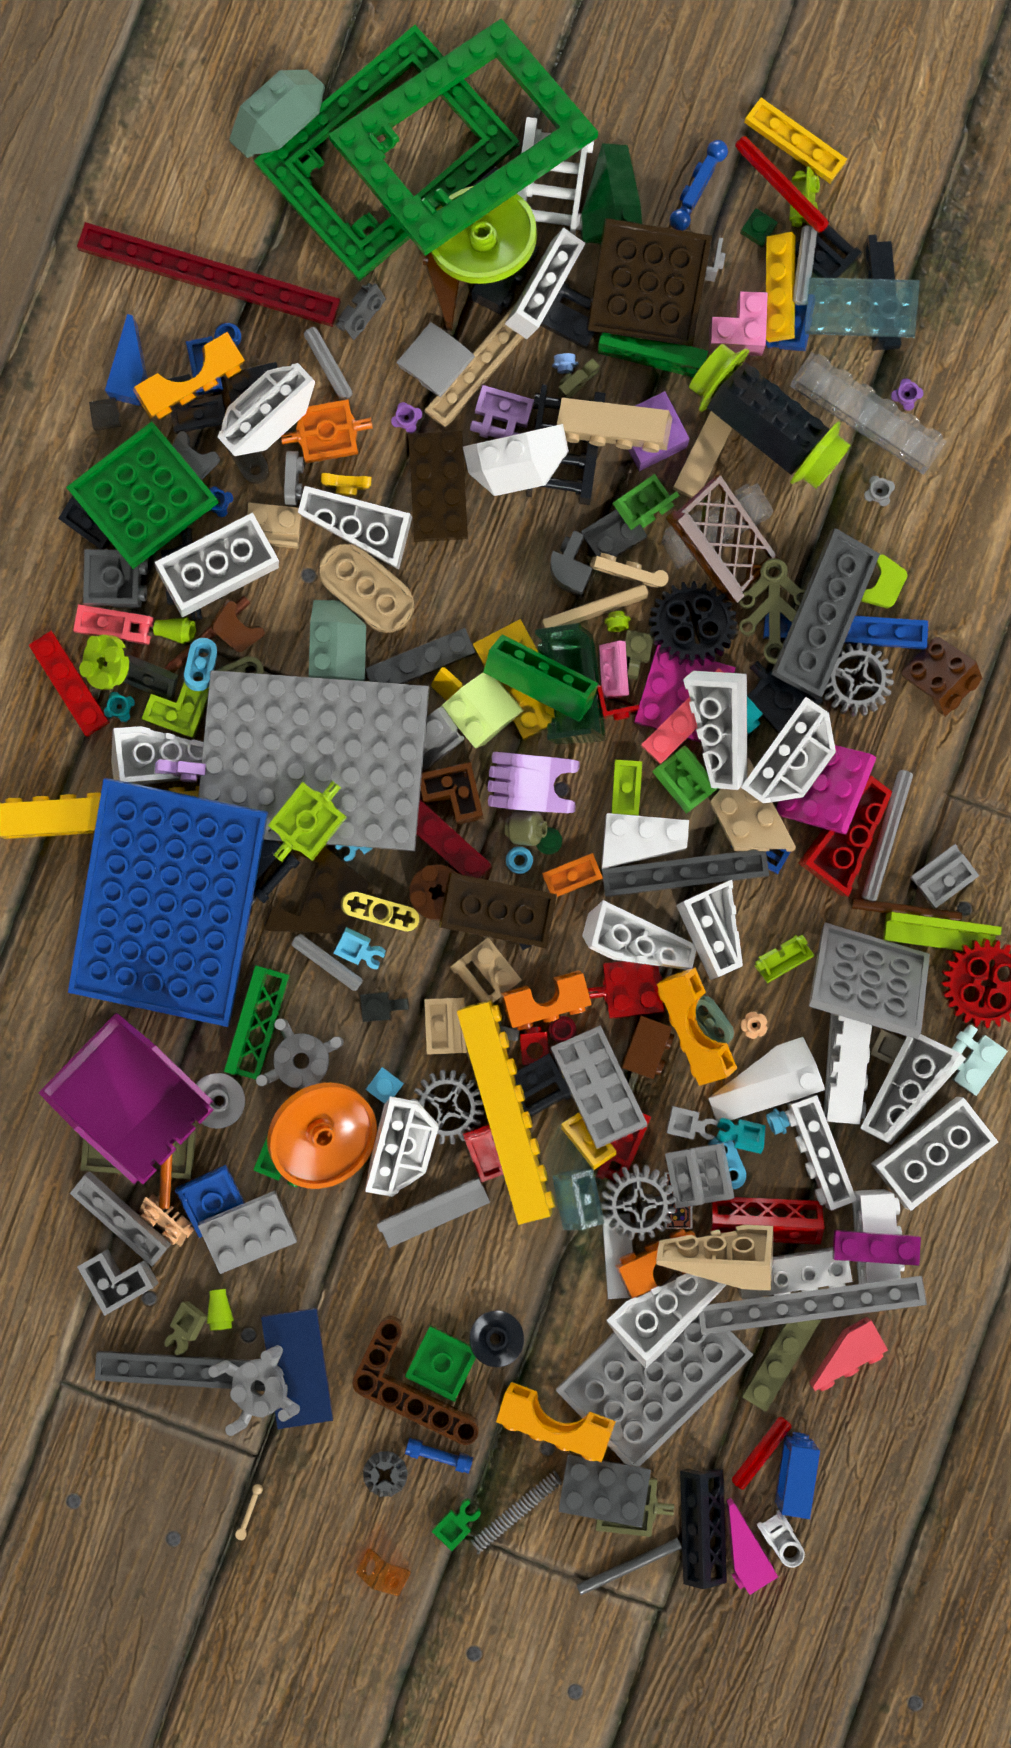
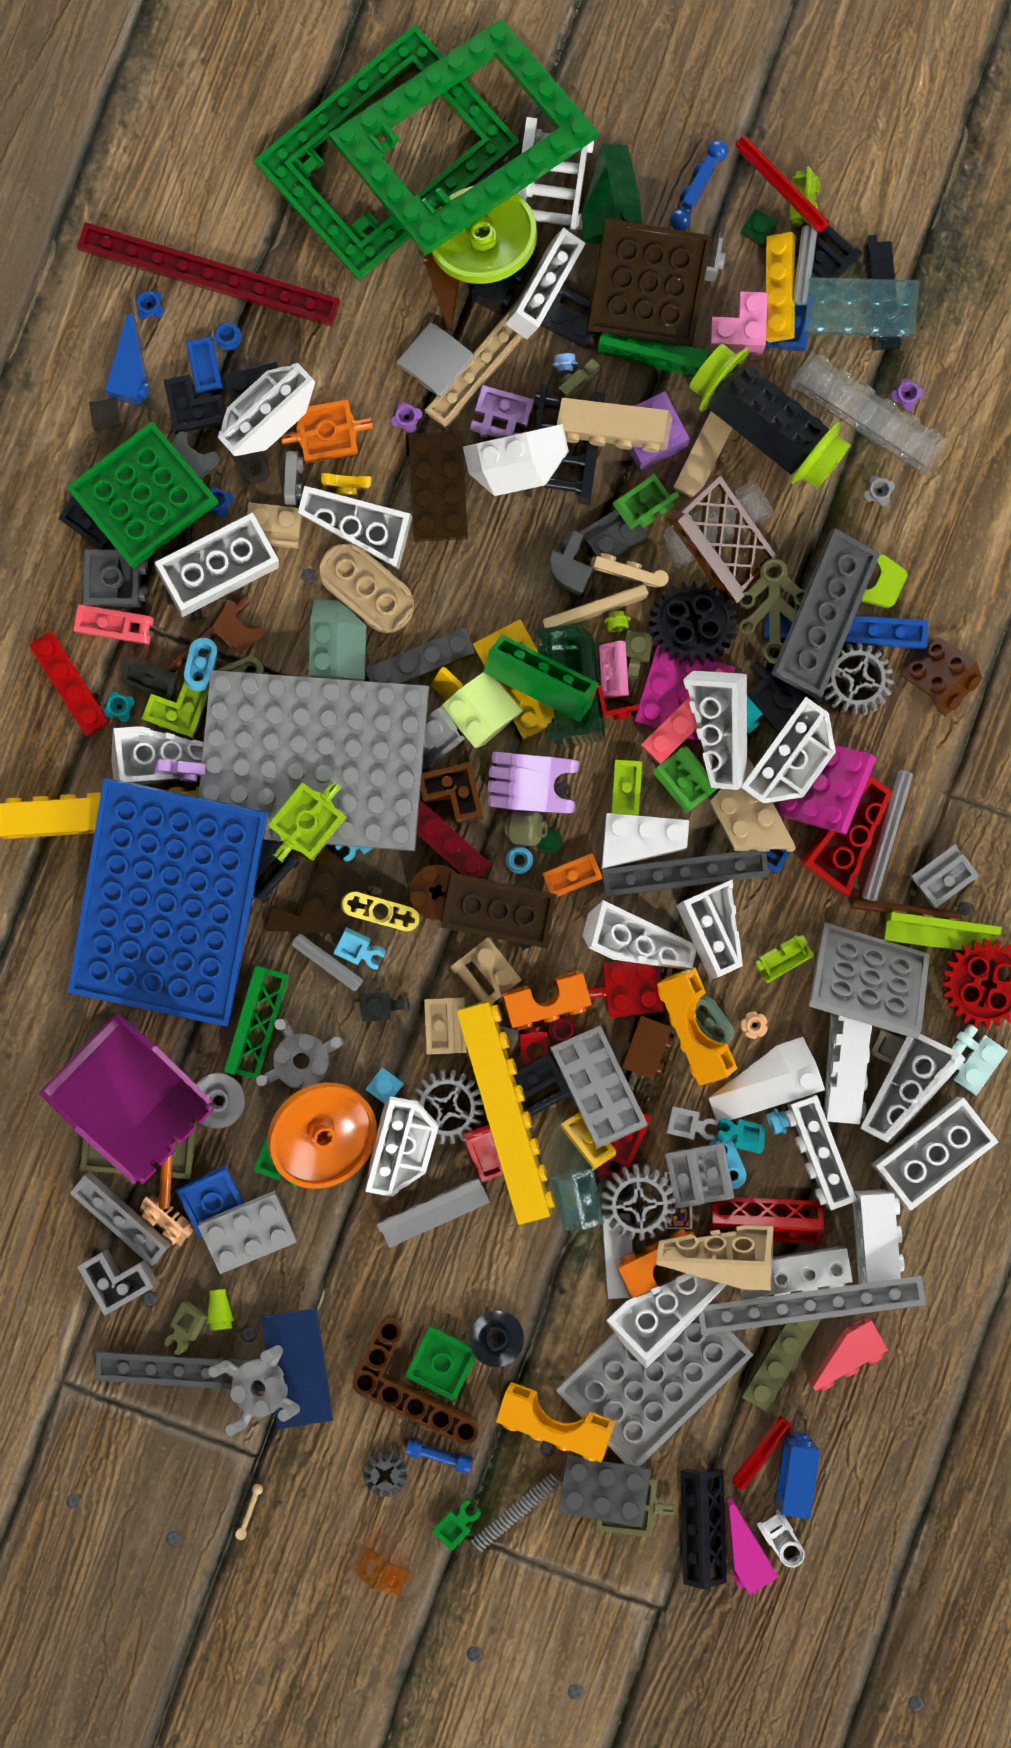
(93, 668): lime plate -> none
(144, 299): none -> blue plate
(160, 394): light orange arch -> none
(177, 629): lime cone -> none
(277, 112): sand green wedge -> none
(328, 363): light grey axle -> none
(368, 302): dark grey hinge -> none
(629, 1566): dark grey bar -> none
(795, 140): yellow plate -> none
(876, 1247): magenta plate -> none

